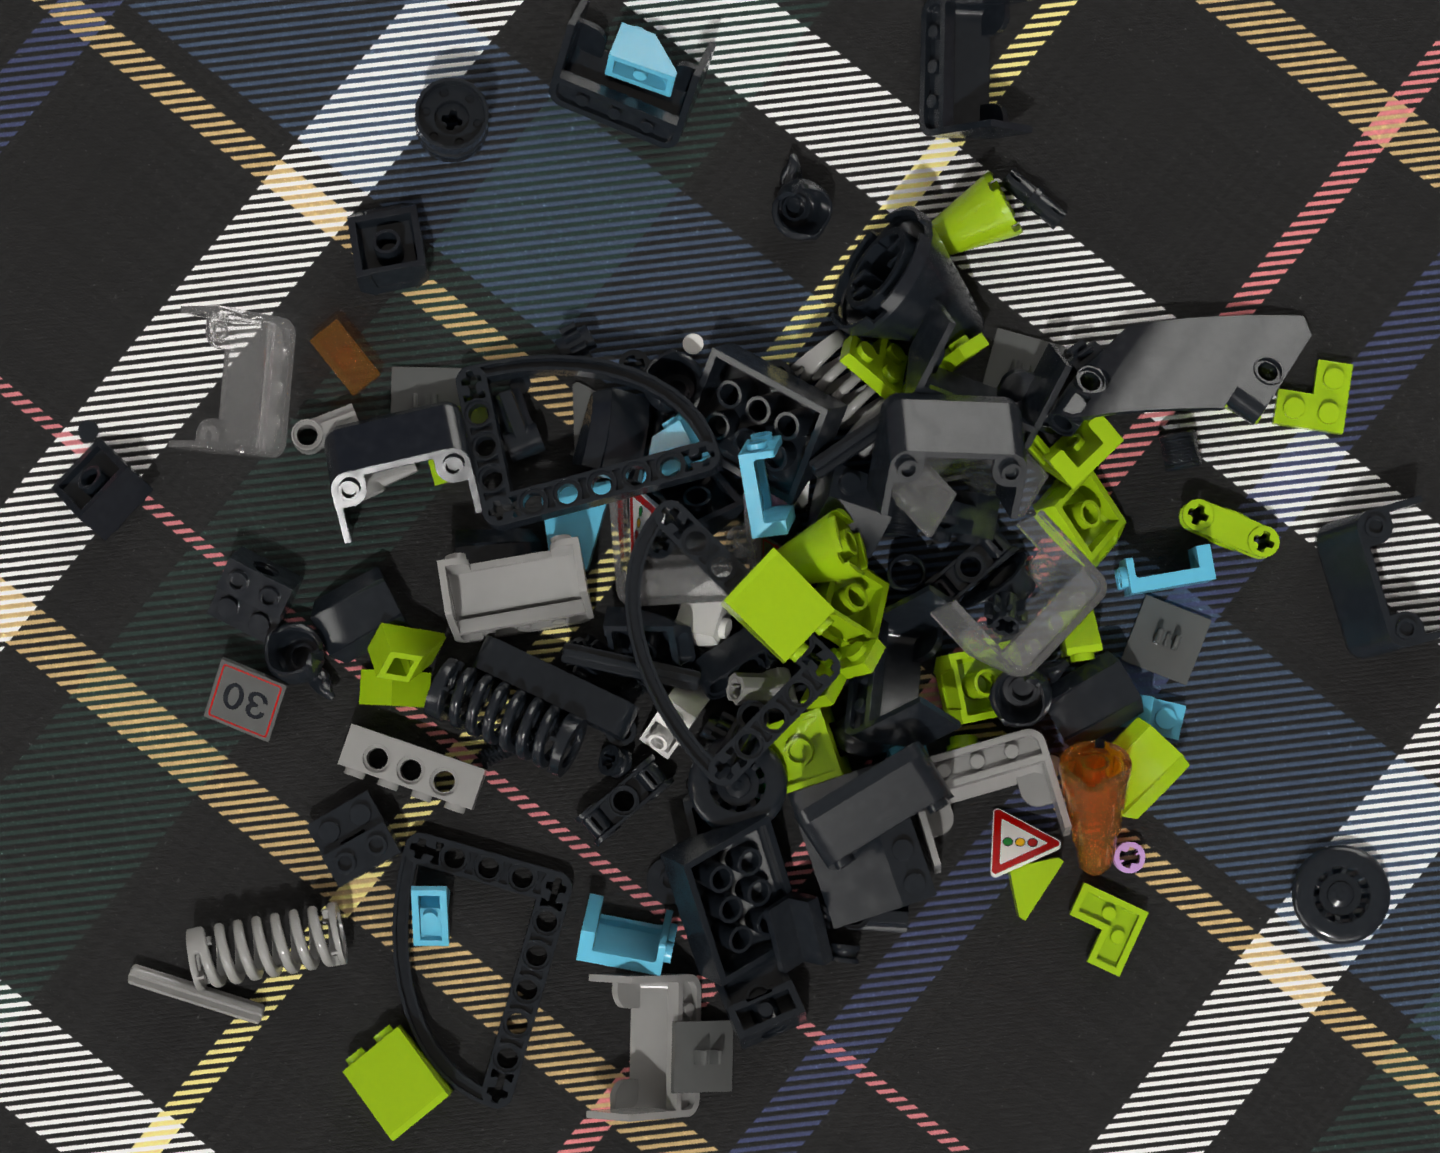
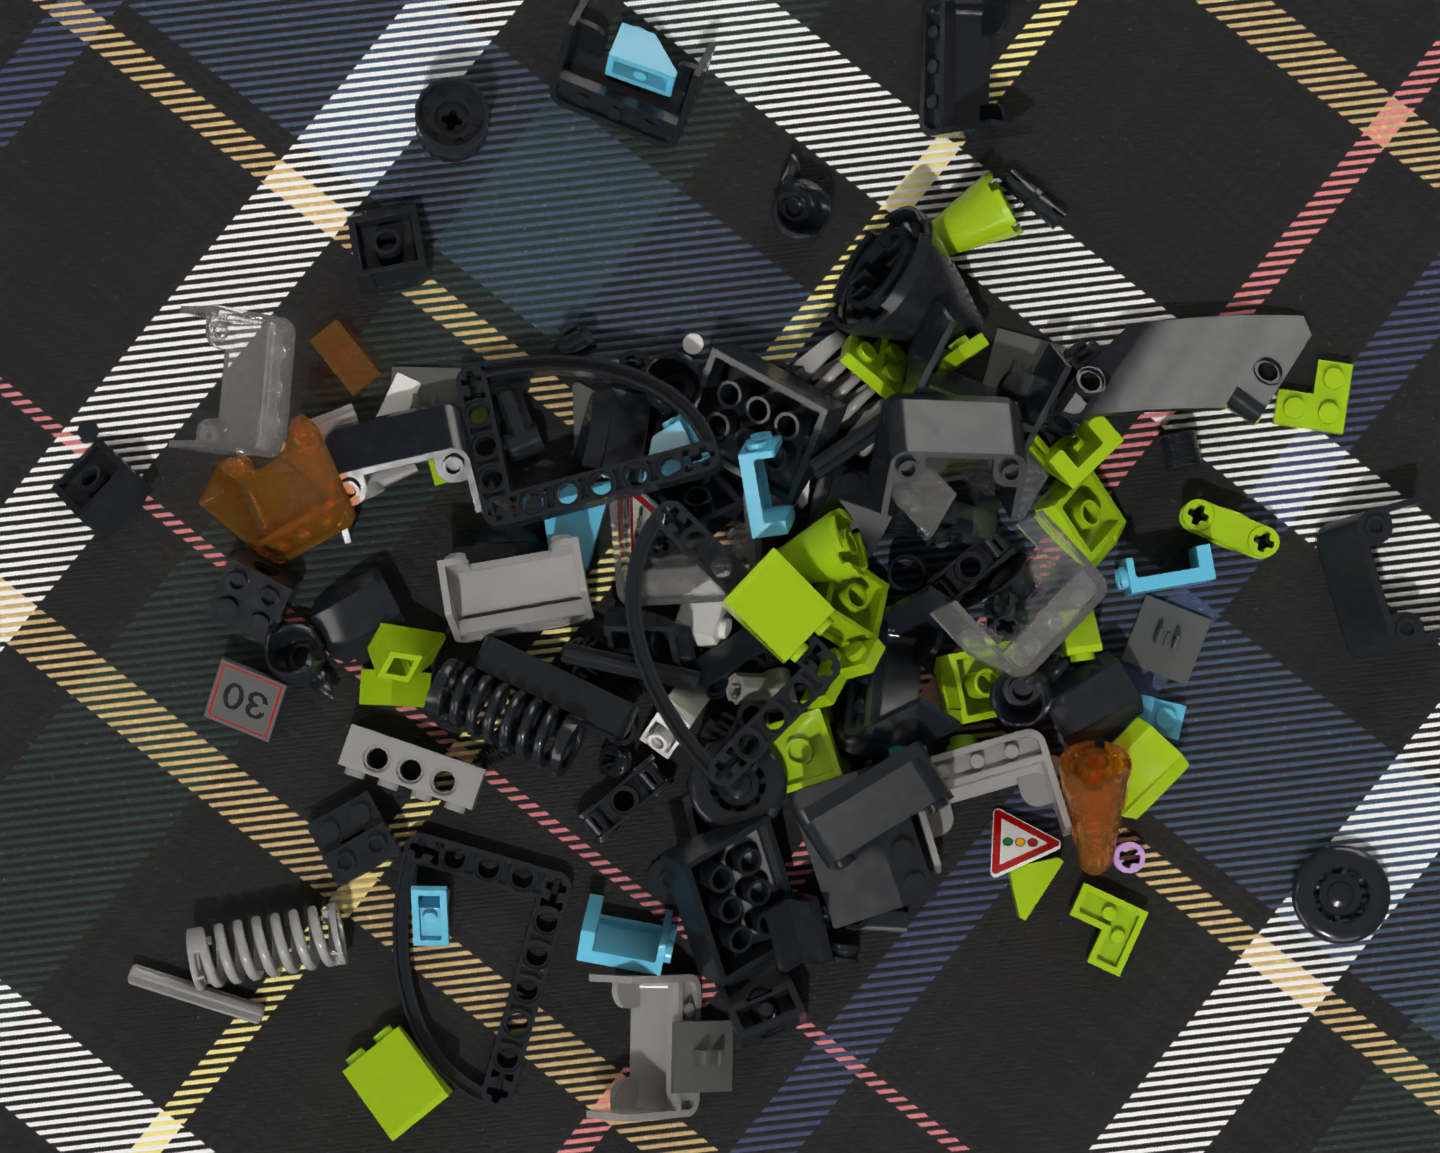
(286, 502): none -> clear orange windscreen
(399, 395): none -> white sticker

